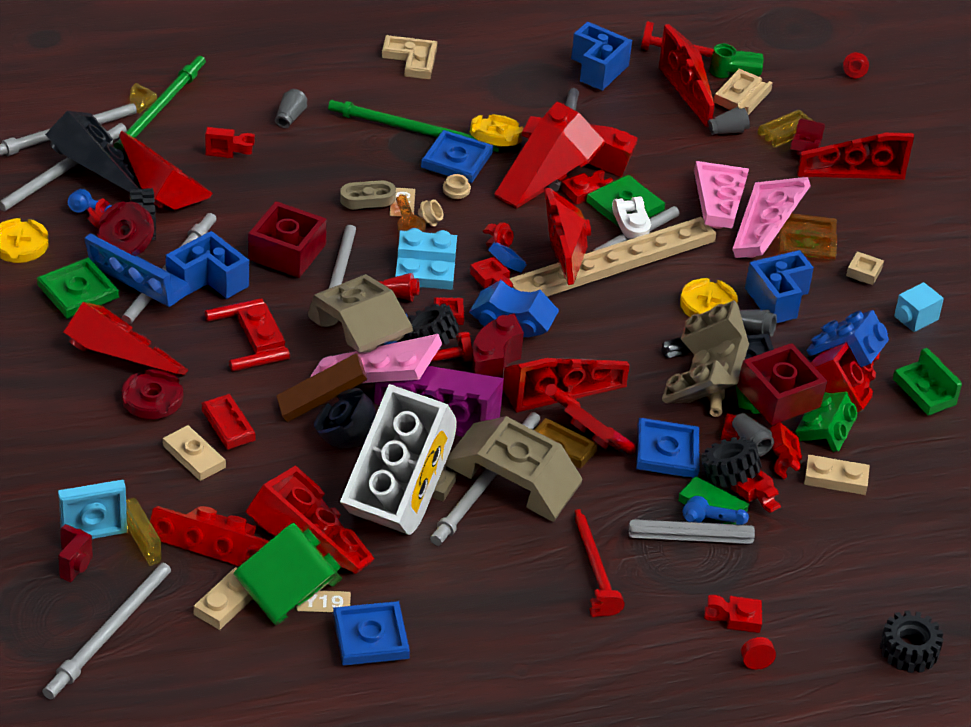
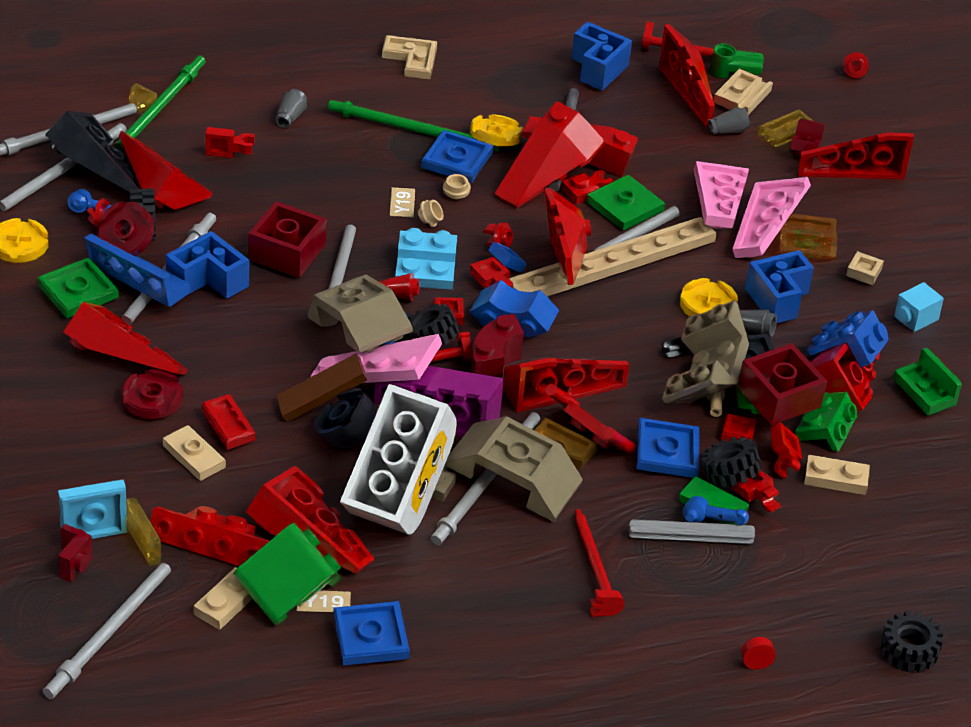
(259, 329): red plate -> none
(367, 194): dark tan plate -> none
(408, 219): clear orange plate -> none
(632, 224): white plate -> none
(739, 612): red plate -> none
(751, 429): dark grey cone -> none

